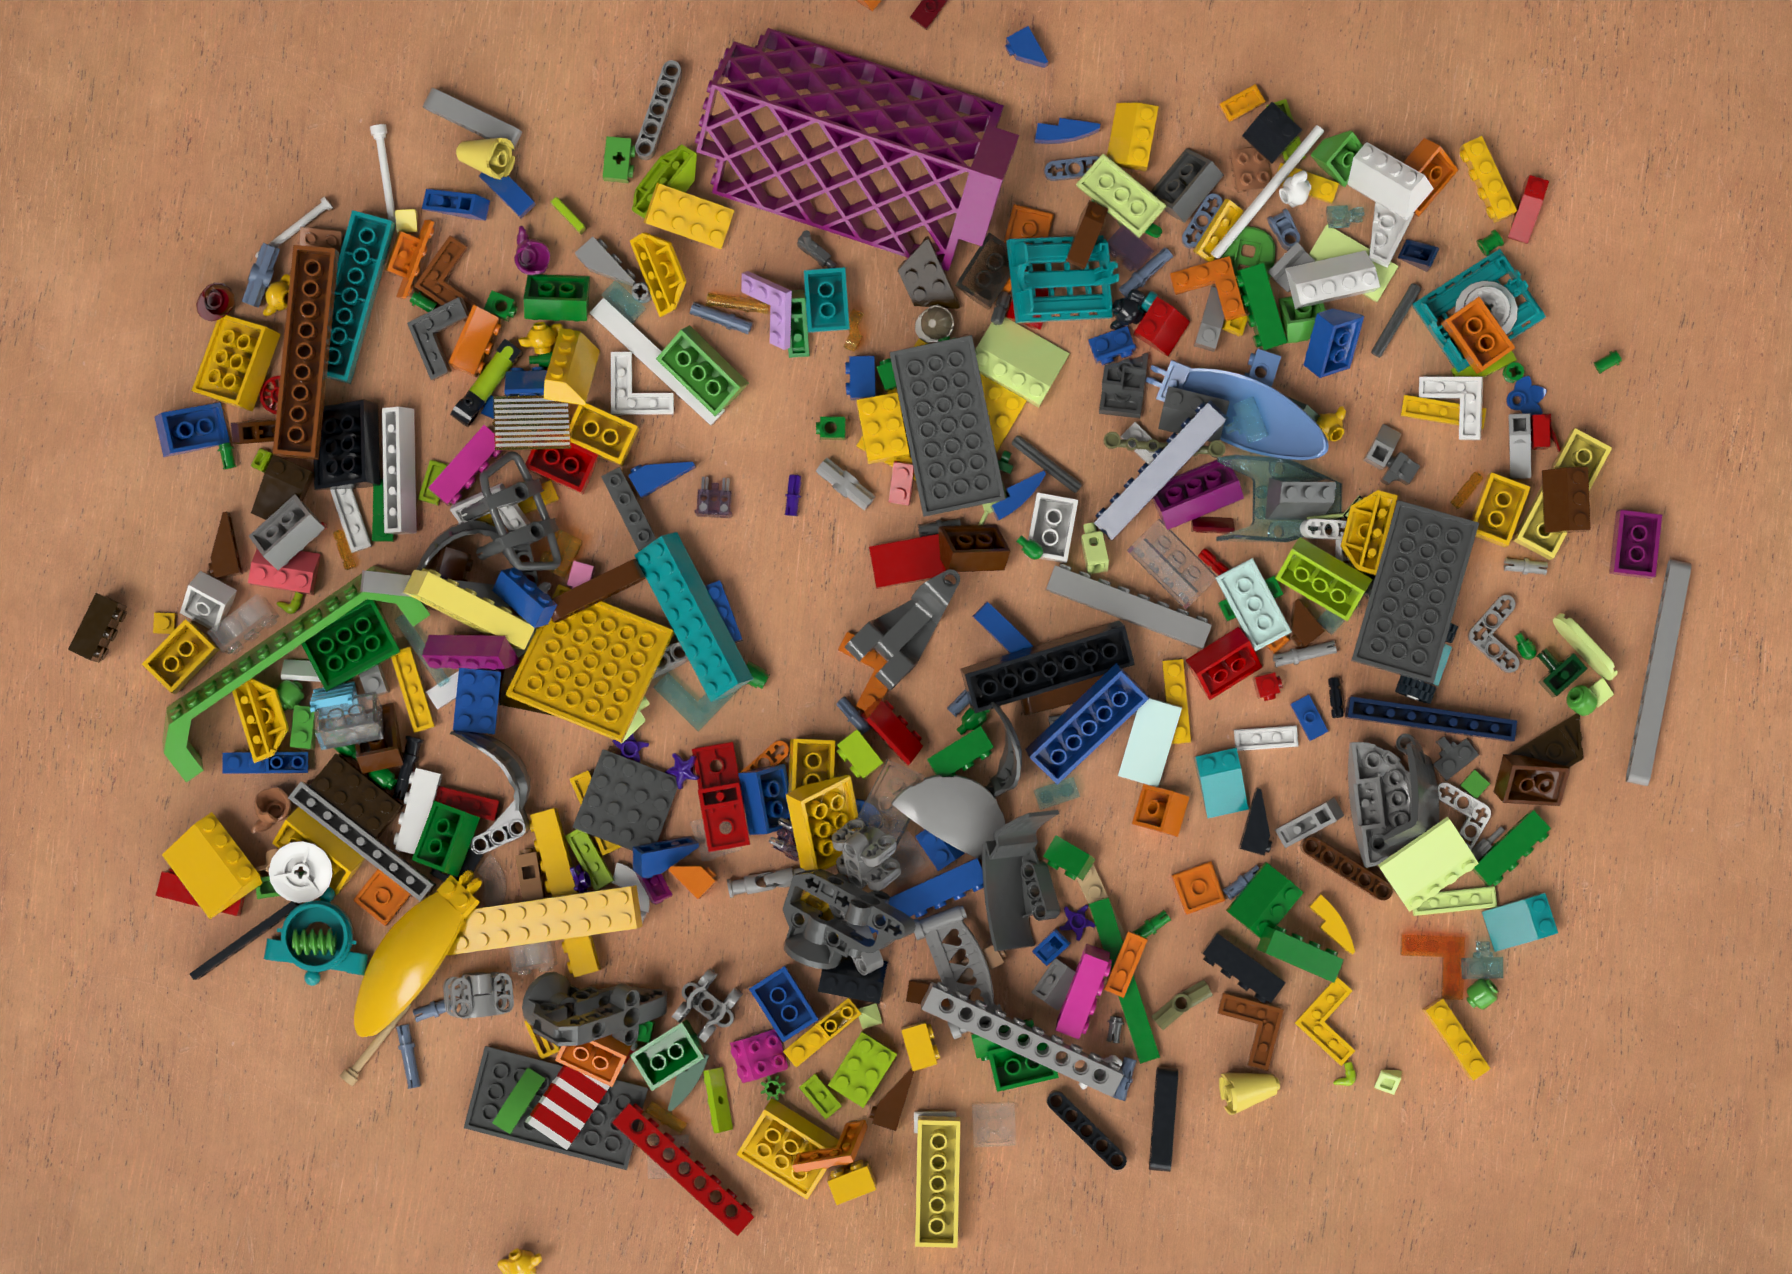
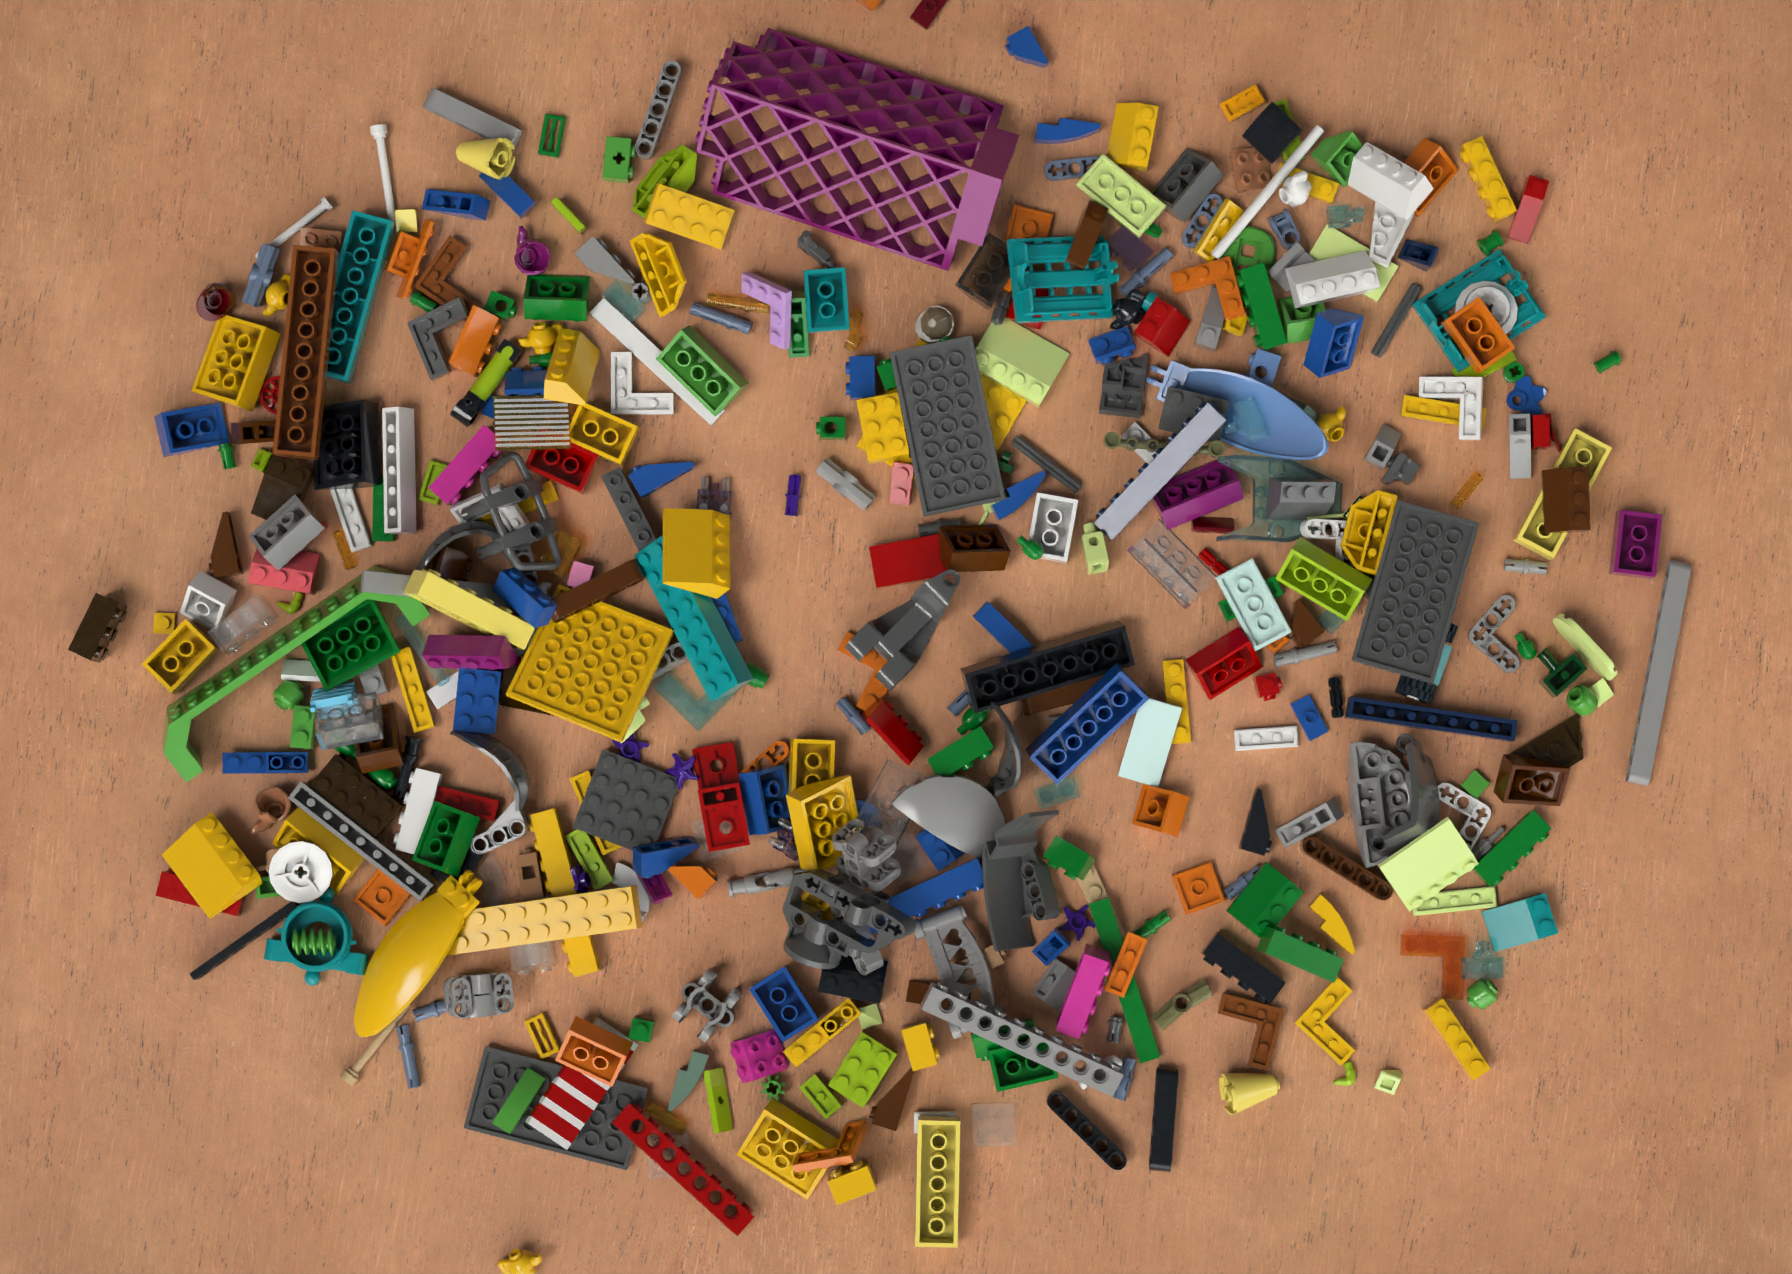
(261, 718): yellow wedge -> none
(549, 153): none -> green tile
(581, 1016): dark grey piece -> none
(668, 1055): green slope -> none
(696, 550): none -> yellow slope
(859, 754): lime brick -> none
(927, 279): wing -> none
(1129, 607): light grey brick -> none
(1221, 782): teal slope -> none
(1453, 757): dark grey hinge -> none
(1499, 509): yellow brick -> none

